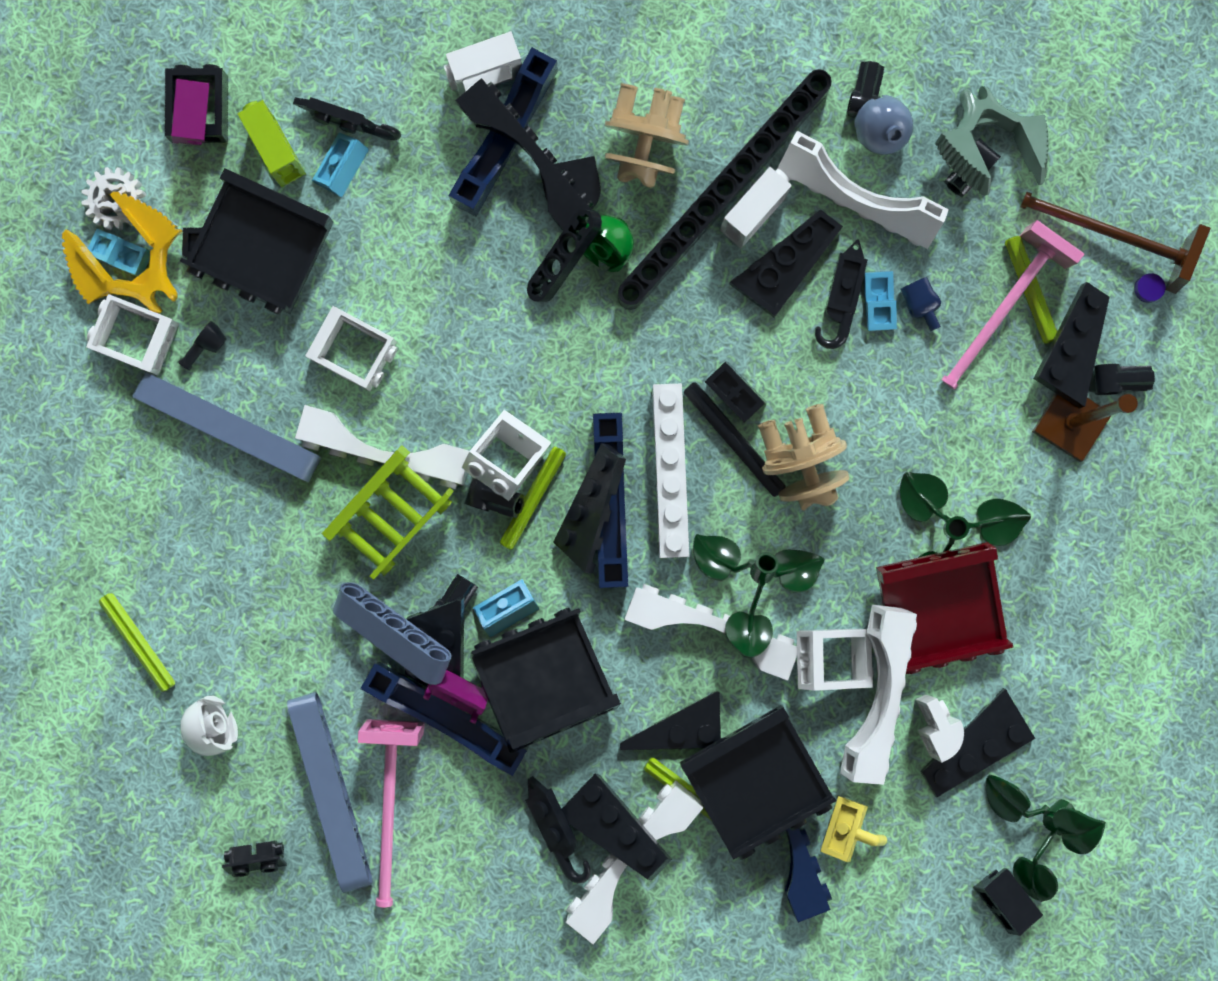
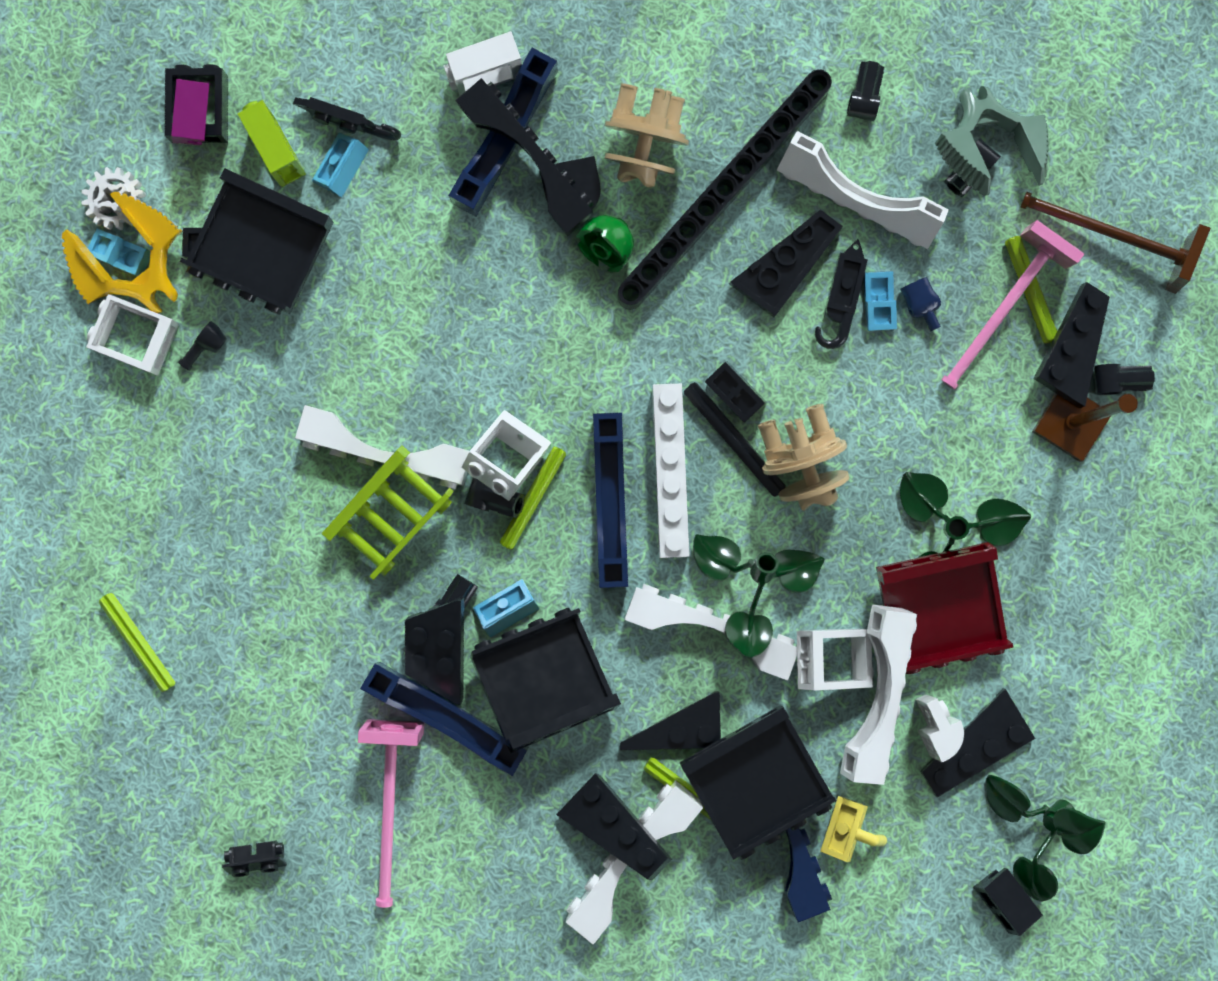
(207, 728): white cylinder -> none
(227, 427): sand blue beam -> none
(329, 332): white window -> none
(329, 792): sand blue beam -> none
(392, 633): sand blue beam -> none
(459, 694): magenta hinge -> none
(554, 828): black plate -> none
(561, 253): black beam -> none
(582, 526): black wing -> none
(756, 206): white window -> none
(884, 125): sand blue cylinder -> none
(1149, 288): dark purple tile -> none

